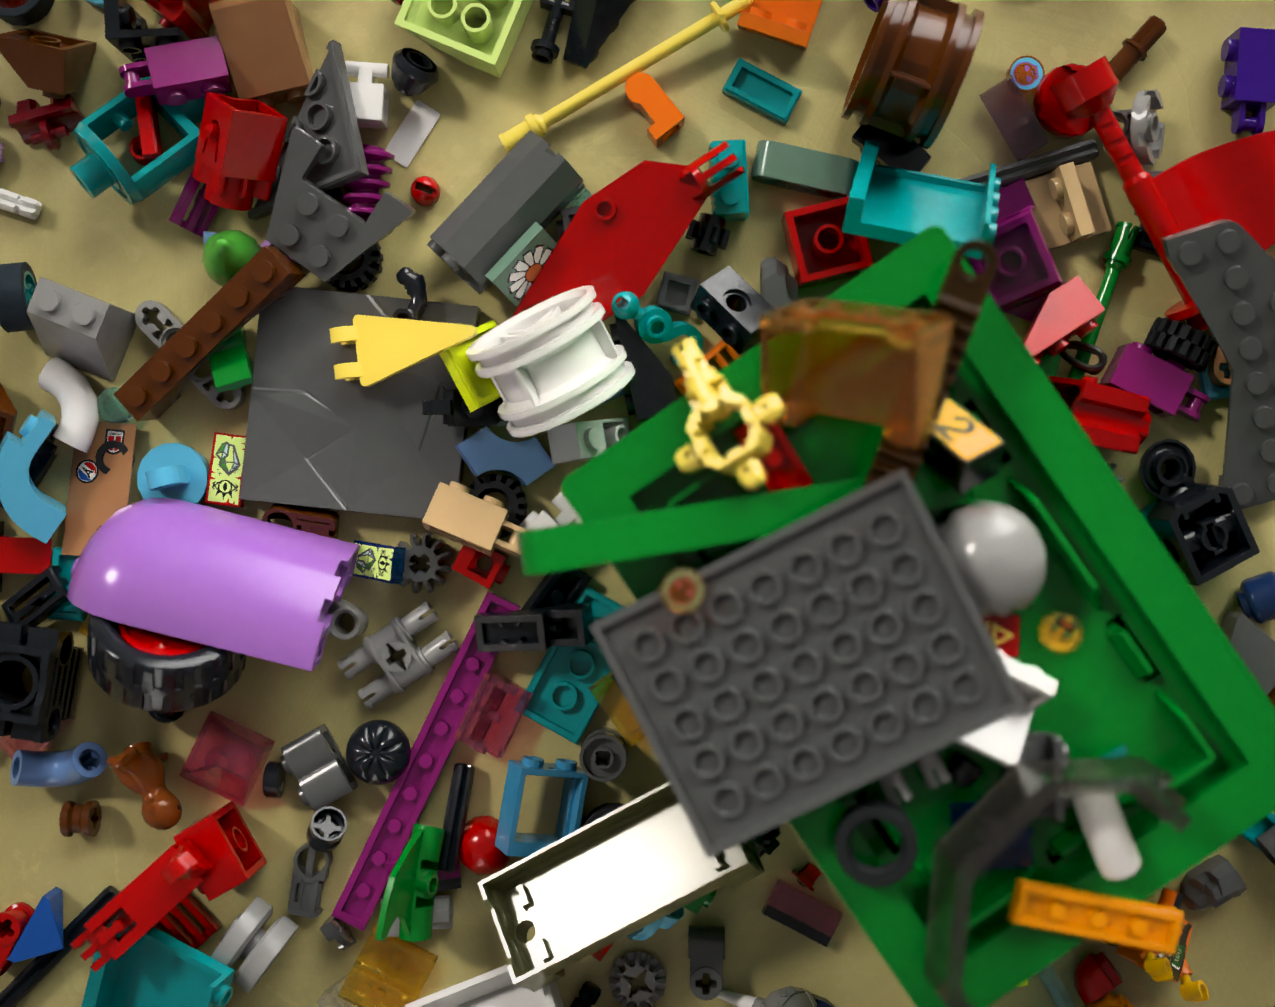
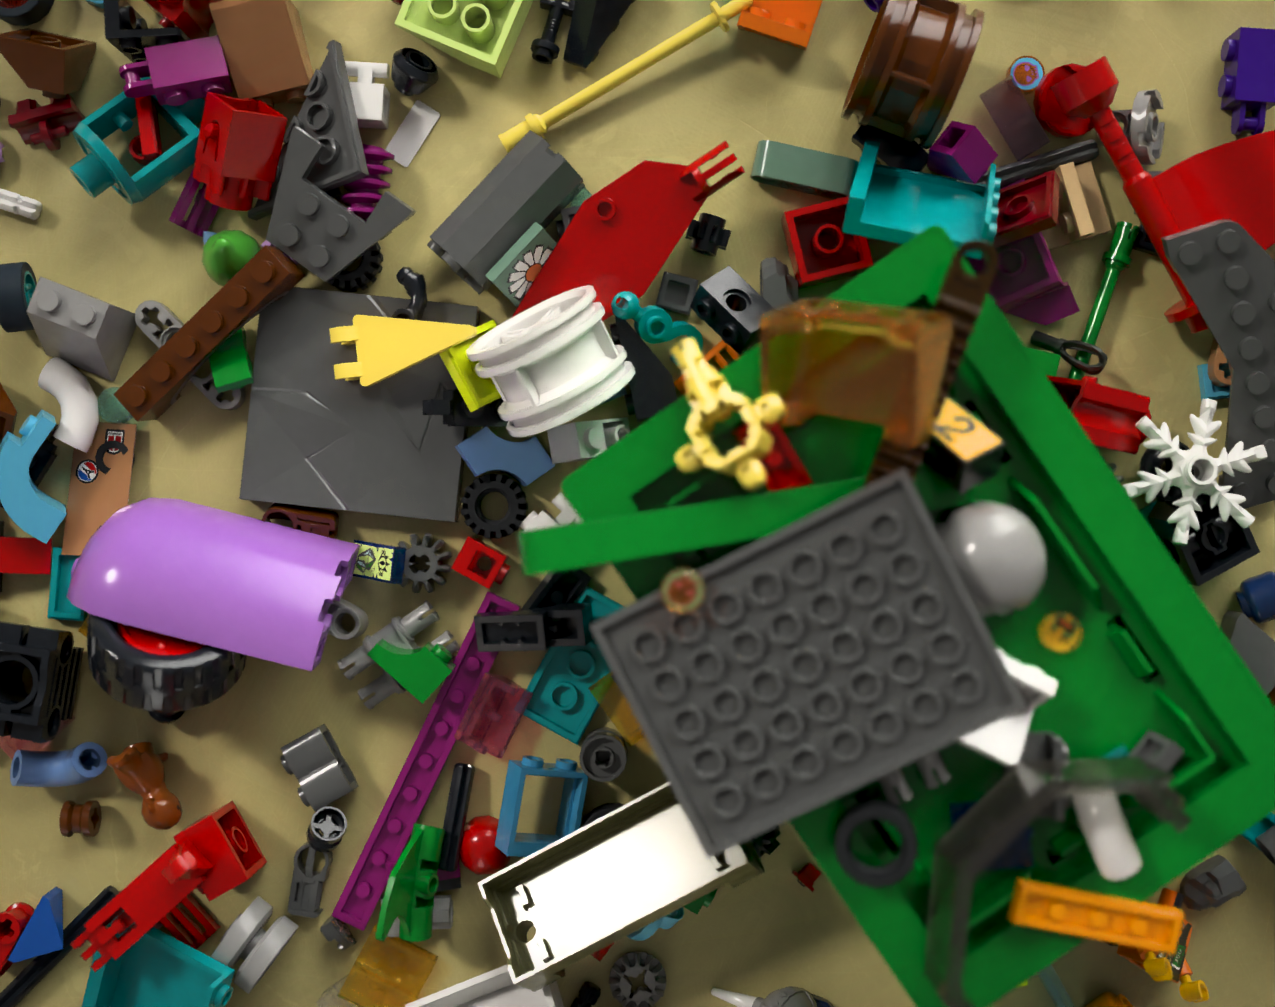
(58, 585): black tile -> none
(173, 473): medium azure tile -> none
(226, 470): tile -> none
(227, 758): clear pink slope -> none
(274, 780): black tile -> none
(378, 752): black piece -> none
(415, 669): none -> green arch
(423, 198): red hinge -> none
(471, 520): tan brick -> none
(648, 98): orange leg -> none
(706, 955): dark grey piece -> none
(733, 199): teal brick -> none
(762, 91): teal tile -> none
(802, 913): clear pink tile -> none
(961, 153): none -> magenta slope
(964, 770): black hinge -> none
(1004, 632): red tile -> none
(1027, 208): none -> dark red tile
(1062, 315): slope -> none
(1095, 977): red piece -> none
(1136, 47): reddish brown axle -> none
(1157, 750): none -> dark grey tile
(1164, 381): magenta brick -> none
(1181, 343): black tyre -> none
(1205, 469): none -> white piece

